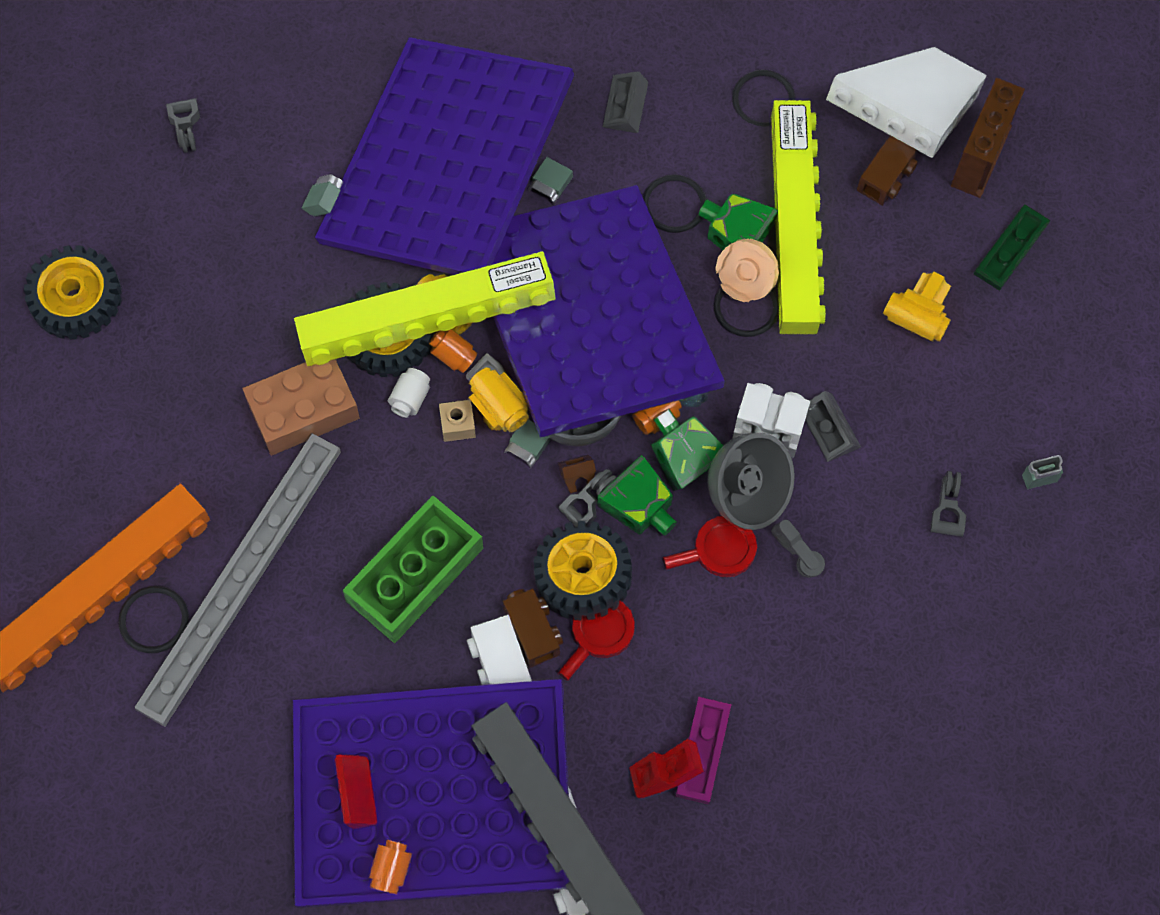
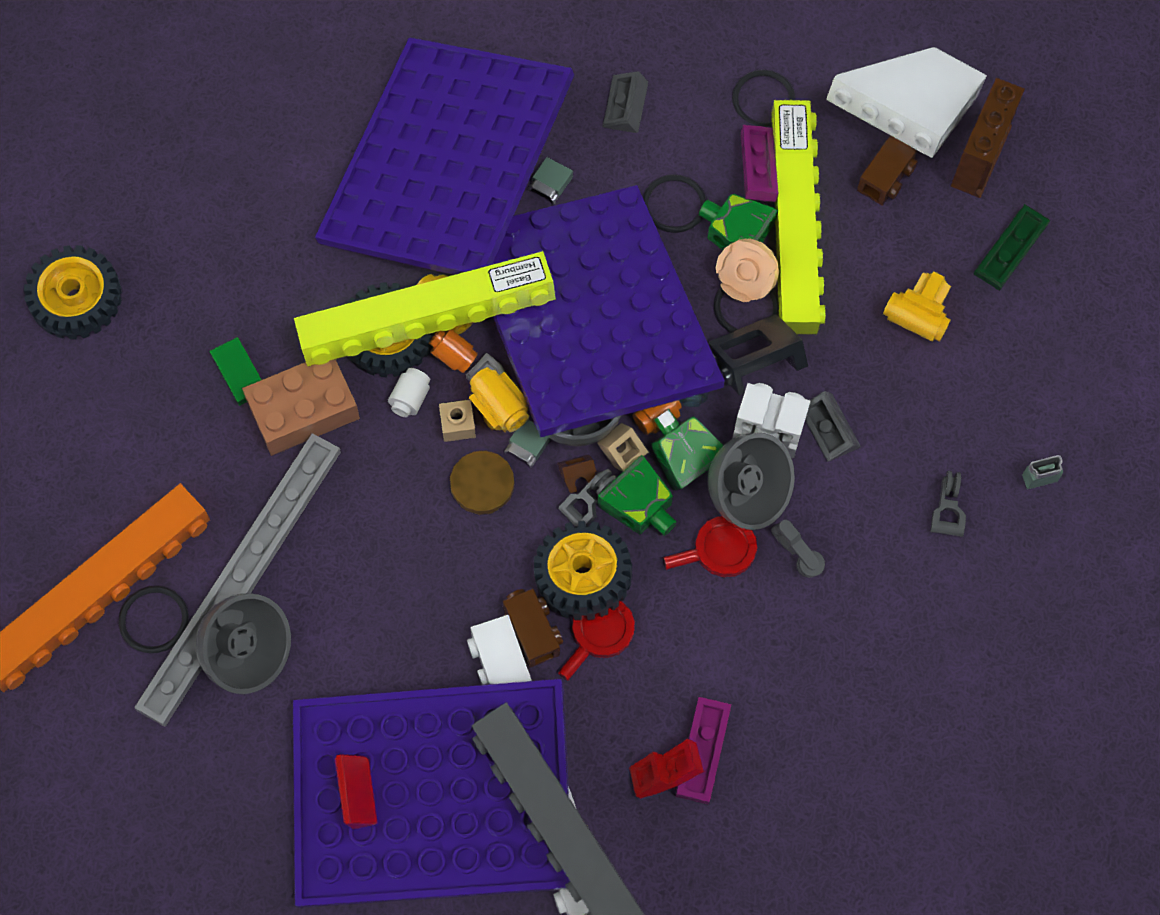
(185, 123): dark grey piece -> none
(235, 367): none -> green tile
(243, 643): none -> dark grey piece
(322, 195): sand green piece -> none
(390, 867): orange brick -> none
(413, 569): bright green brick -> none
(482, 482): none -> pearl gold tile
(630, 448): none -> tan plate
(759, 163): none -> magenta plate
(783, 345): none -> black window

